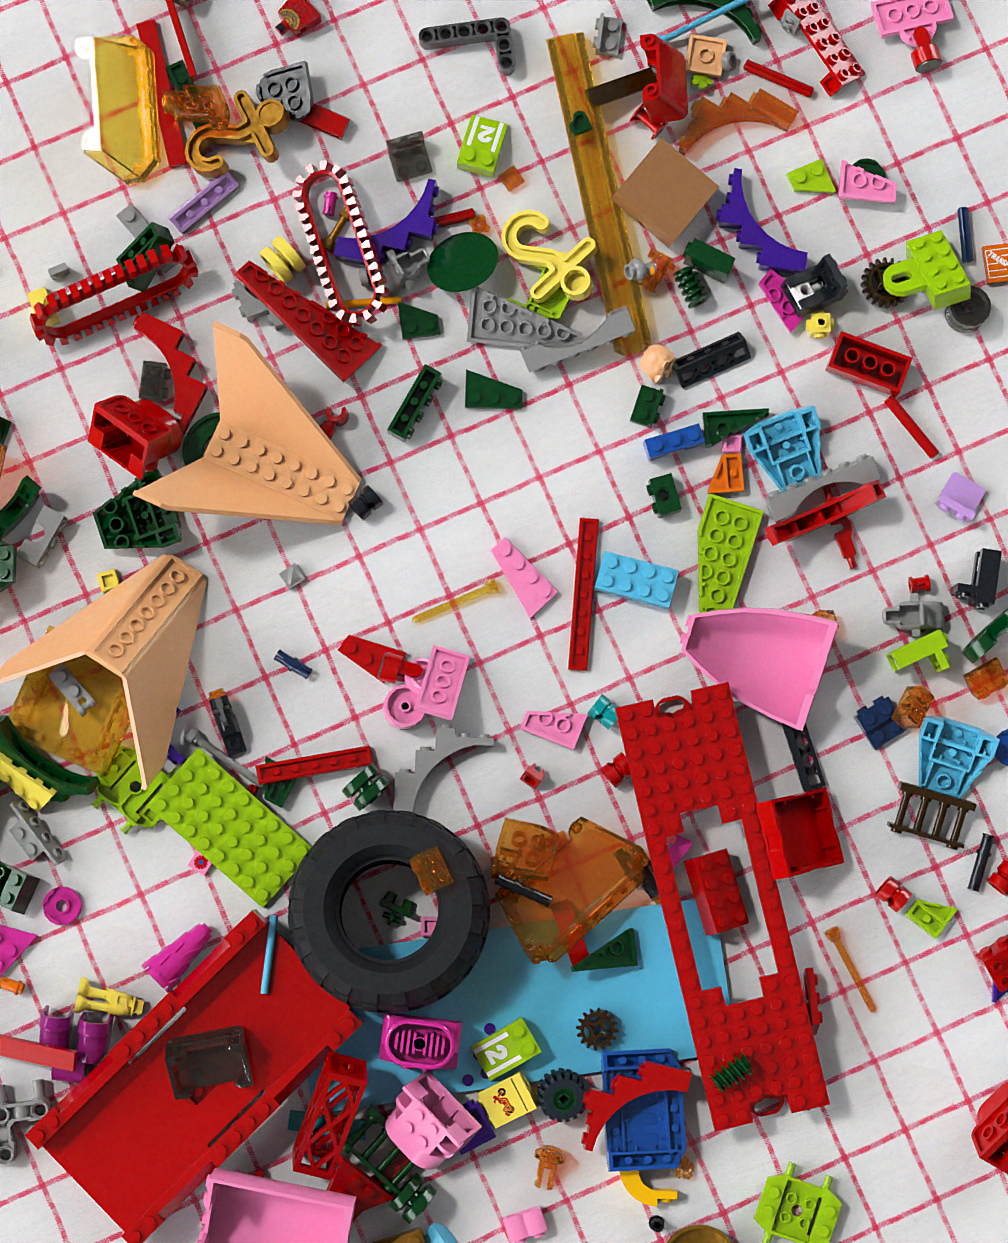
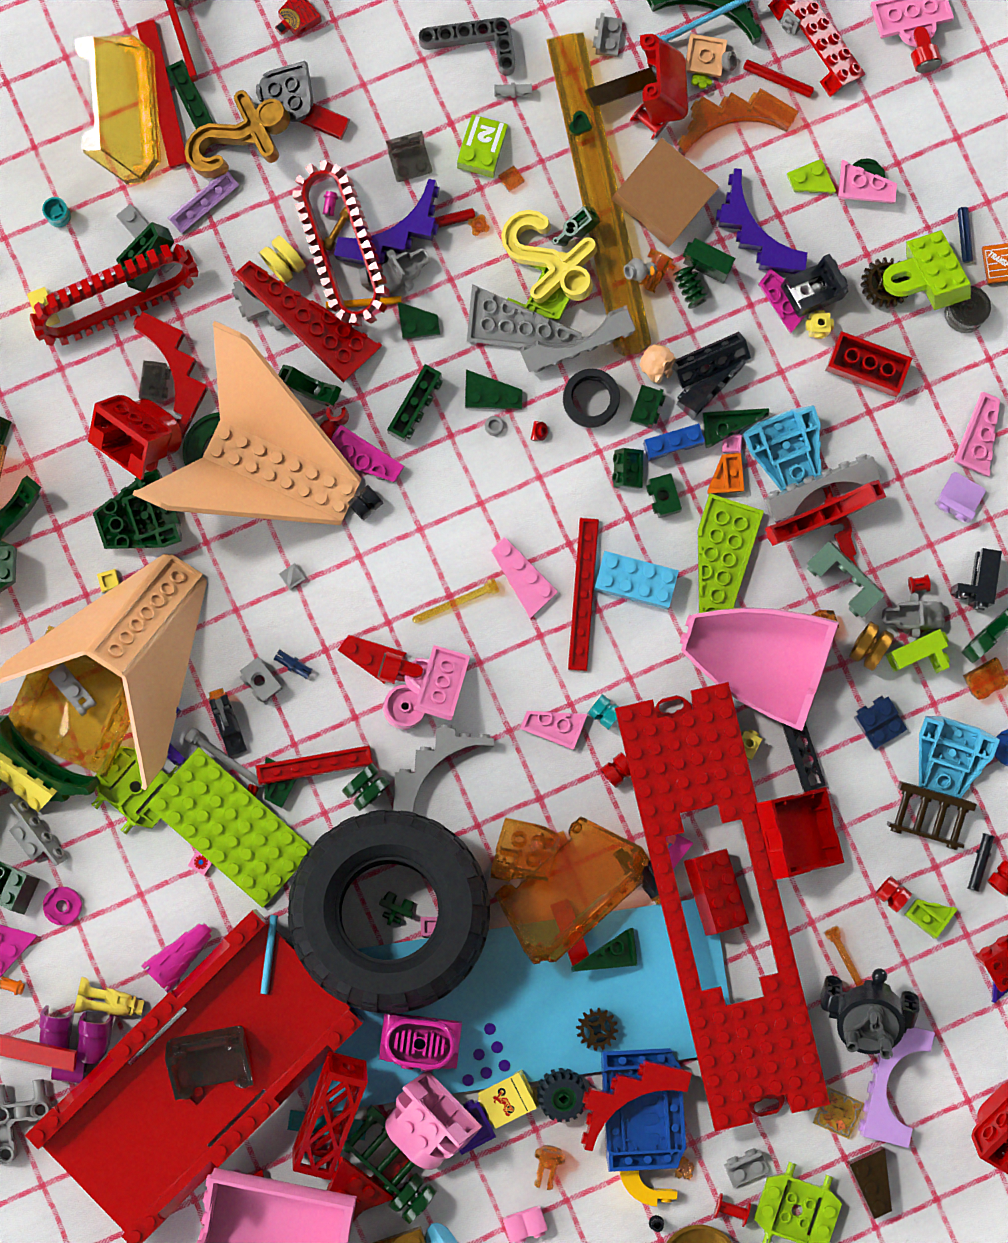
(53, 524): light grey arch -> none
(56, 212): none -> teal wheel
(59, 271): light grey tile -> none
(198, 104): clear orange slope -> none
(270, 686): none -> light grey brick
(309, 387): none -> dark green arch
(365, 456): none -> dark pink wing
(431, 870): clear orange bracket -> none
(462, 262): dark green sticker -> none
(494, 425): none -> light grey tile
(506, 1048): lime slope -> none
(513, 90): none -> light grey pin
(516, 886): black pin -> none
(532, 776): red tile -> none
(539, 431): none -> red plate
(578, 225): none -> dark green piece
(594, 375): none -> black tyre
(628, 468): none -> dark green bracket
(700, 395): none -> black wedge
(731, 1073): dark green piece -> none
(732, 1210): none -> red piece
(746, 1167): none -> light grey bracket
(751, 742): none -> light yellow brick
(810, 981): red wing -> none
(840, 1114): none -> clear yellow tile
(866, 597): none -> sand green plate
(870, 645): none -> pearl gold wheel
(870, 1015): none -> piece
(872, 1181): none -> dark brown wedge
(878, 1119): none -> lavender arch
(911, 427): red axle -> none
(912, 707): clear orange brick -> none
(977, 443): none -> bright pink wing

